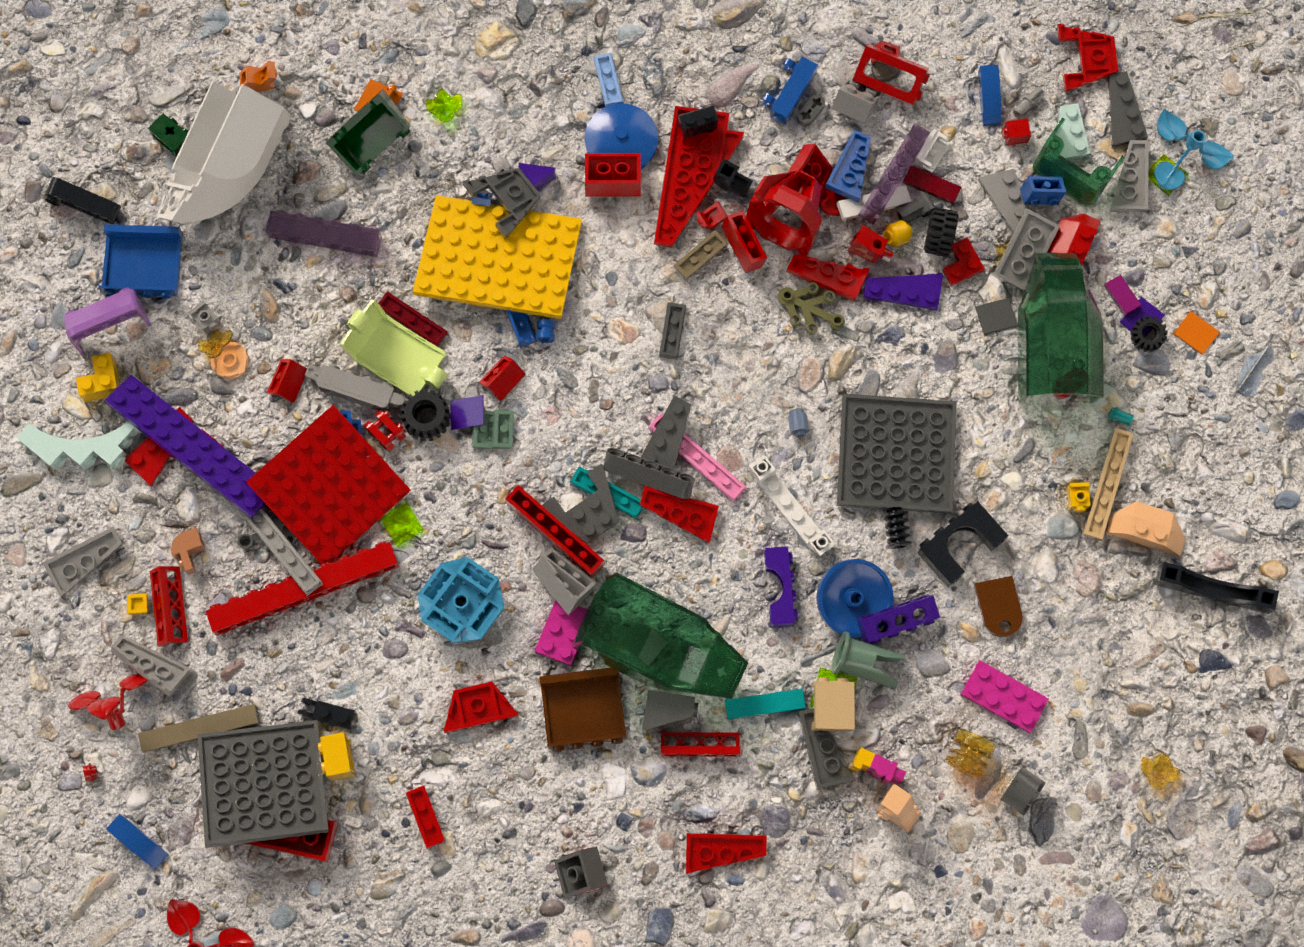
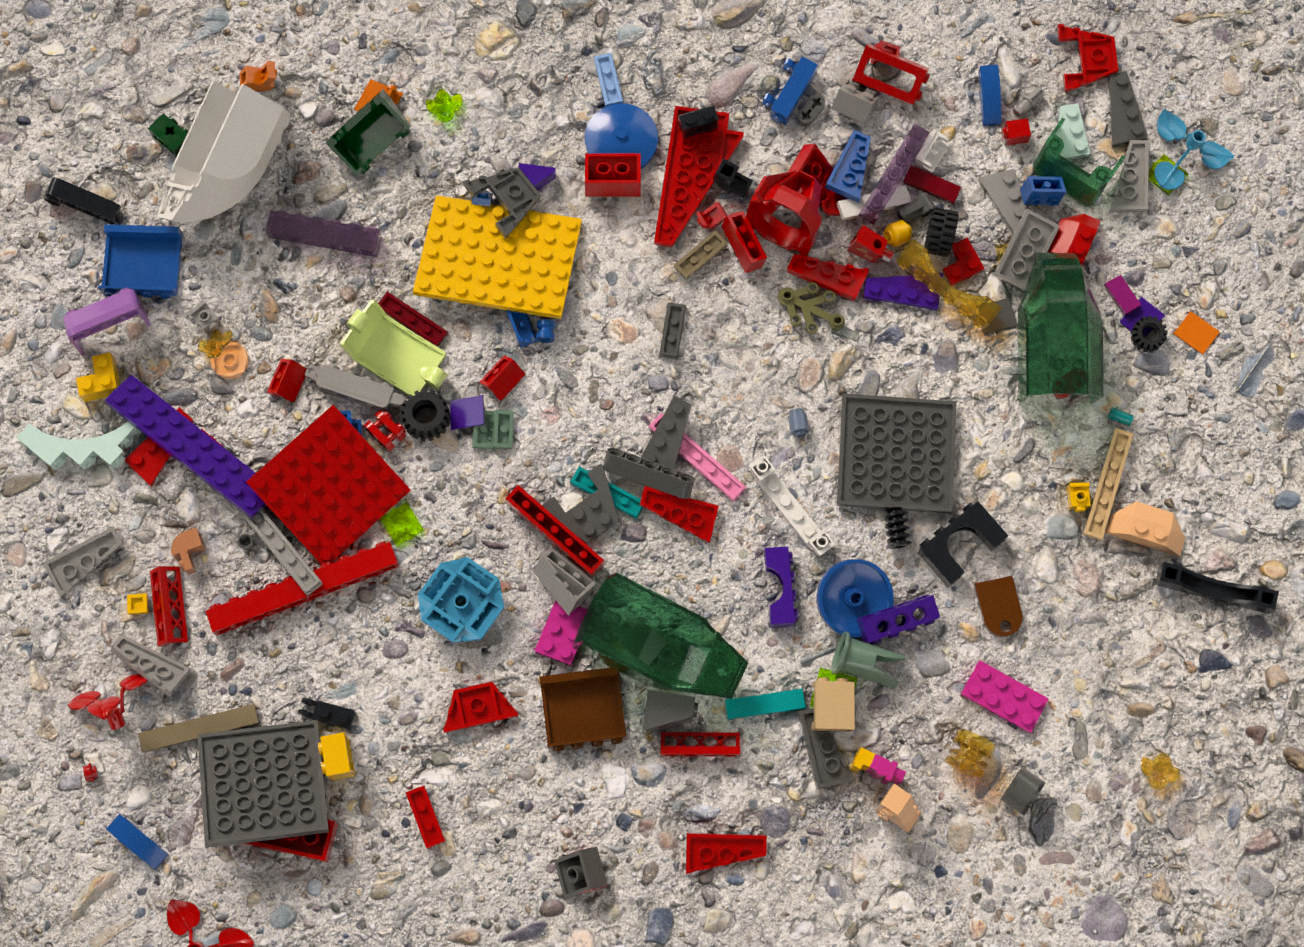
(977, 308): none -> clear yellow arch

